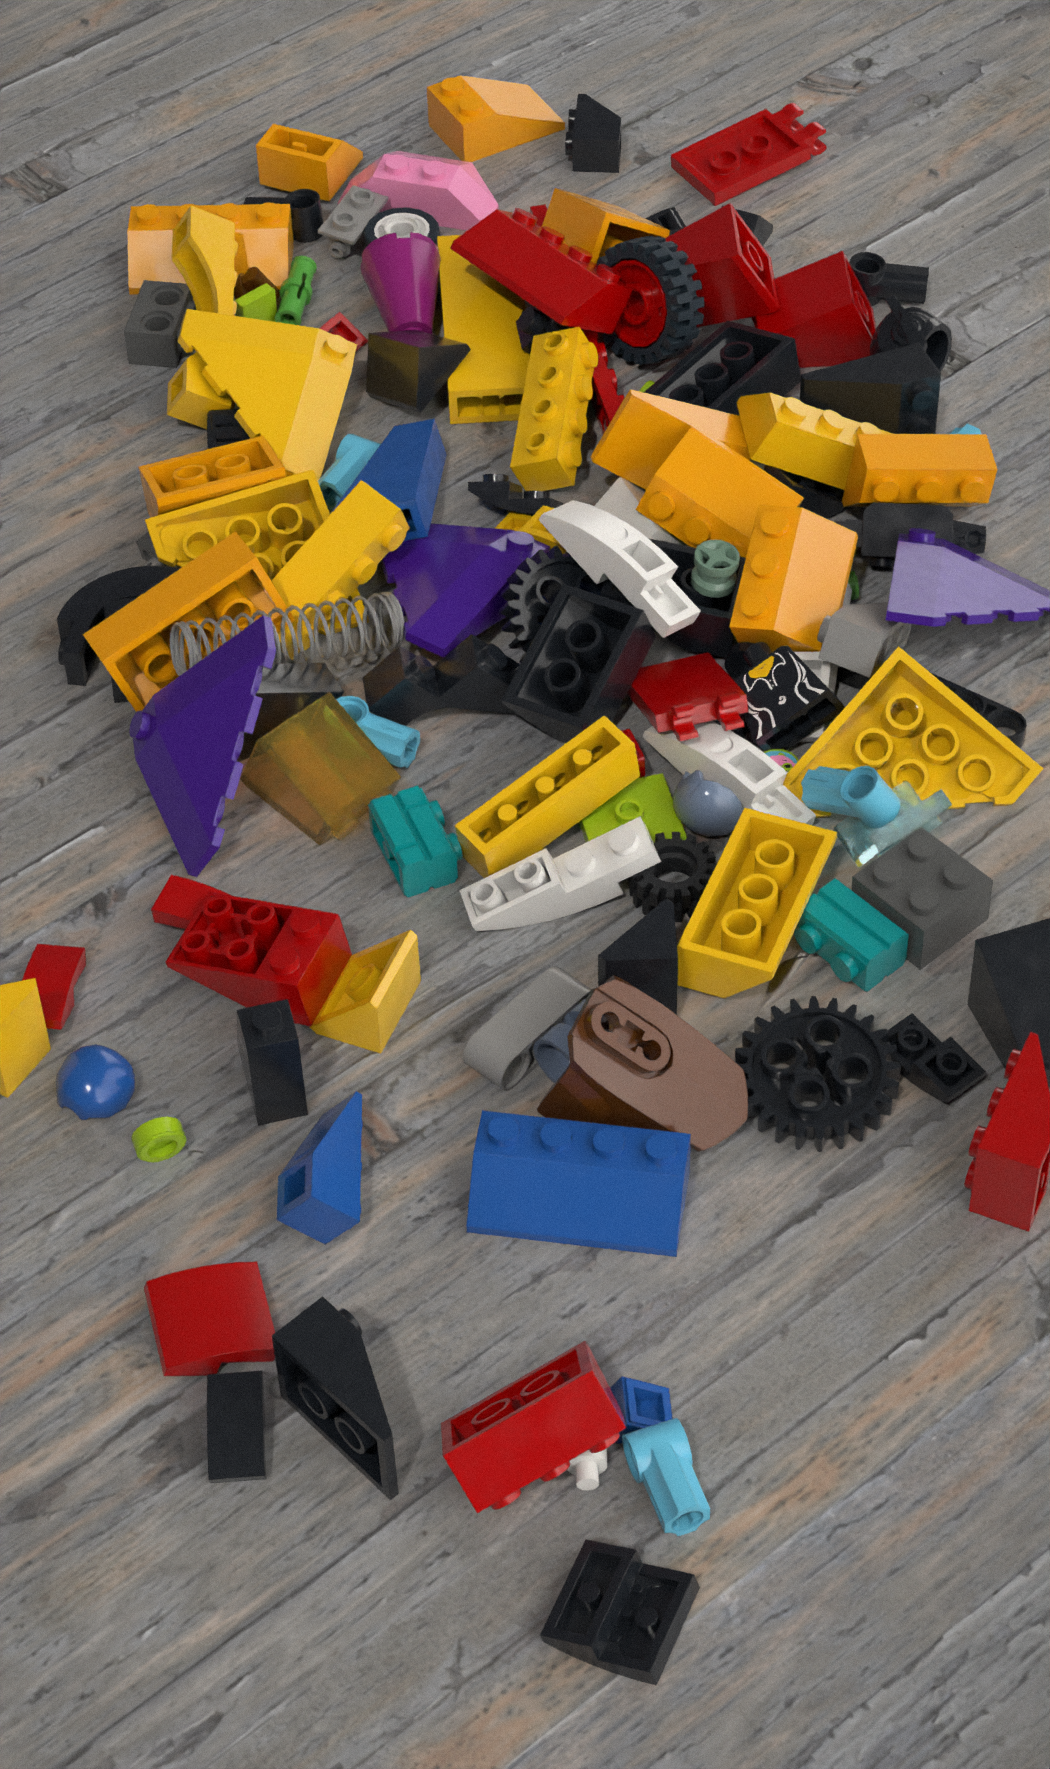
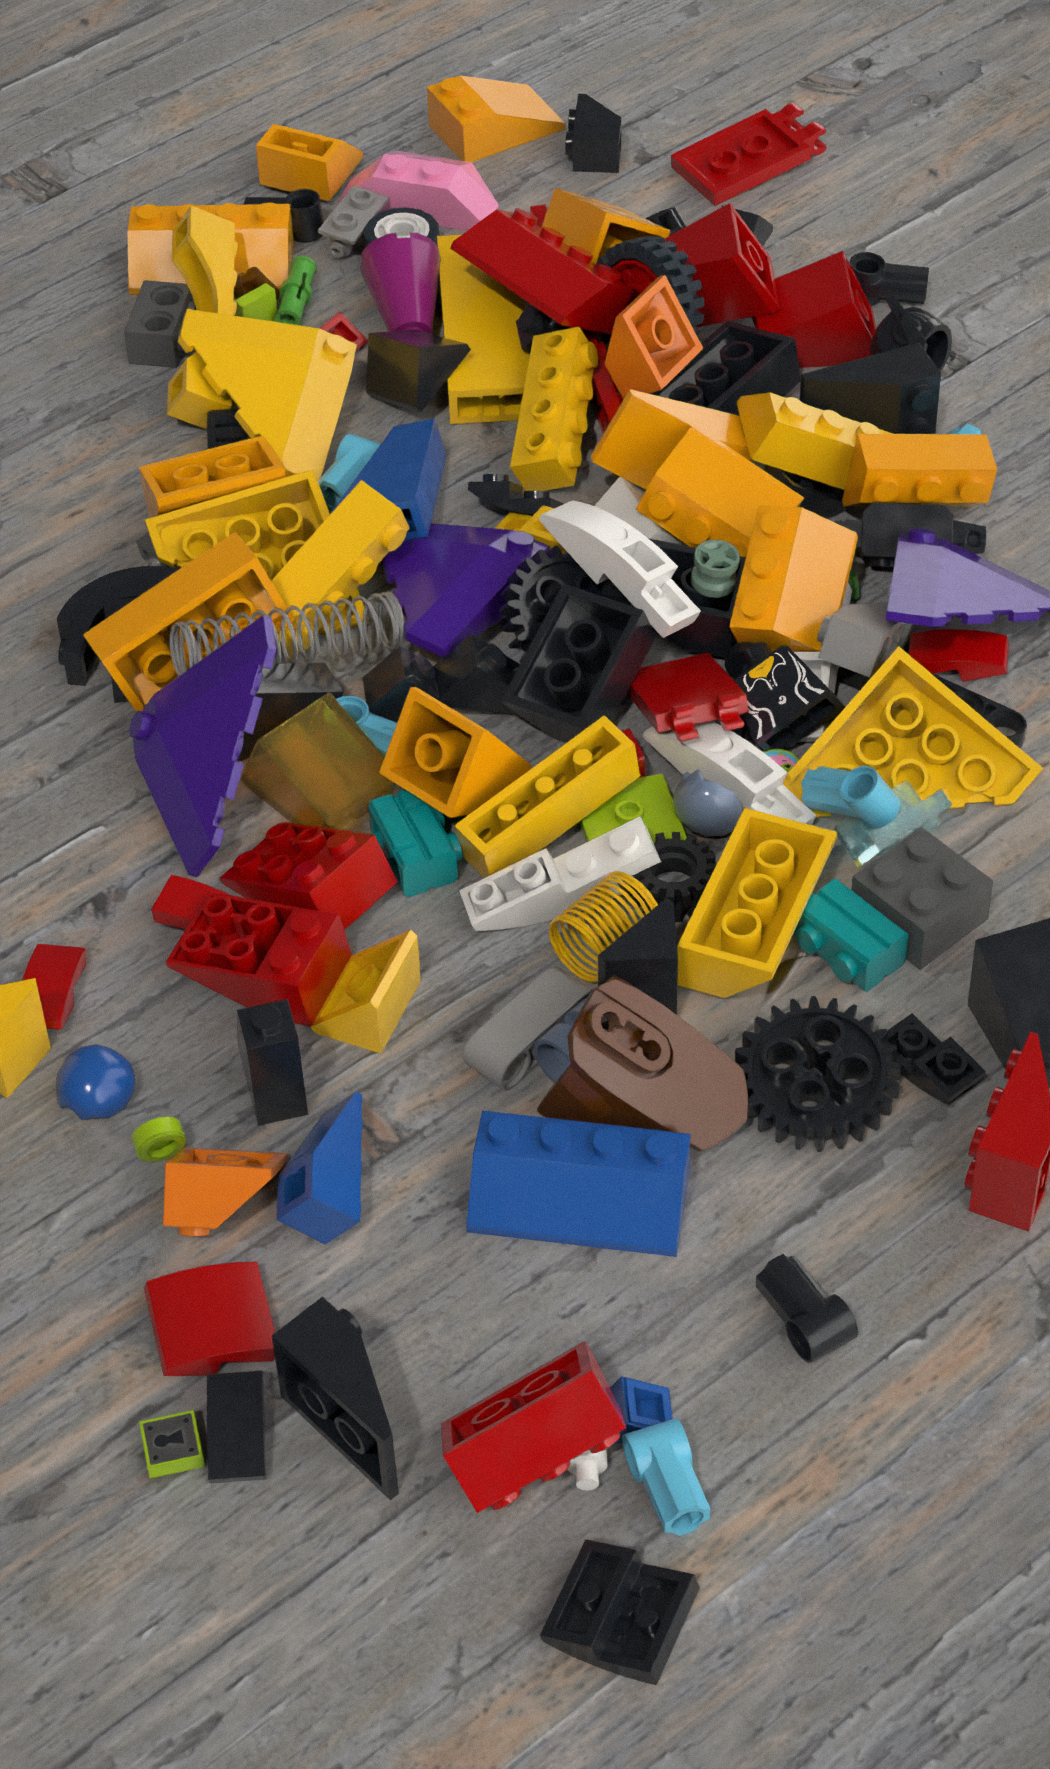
(171, 1444): none -> tile
(211, 1184): none -> orange slope
(314, 870): none -> red slope
(448, 757): none -> light orange slope
(615, 915): none -> yellow piece
(651, 341): none -> orange slope
(811, 1318): none -> black piece
(971, 652): none -> red slope

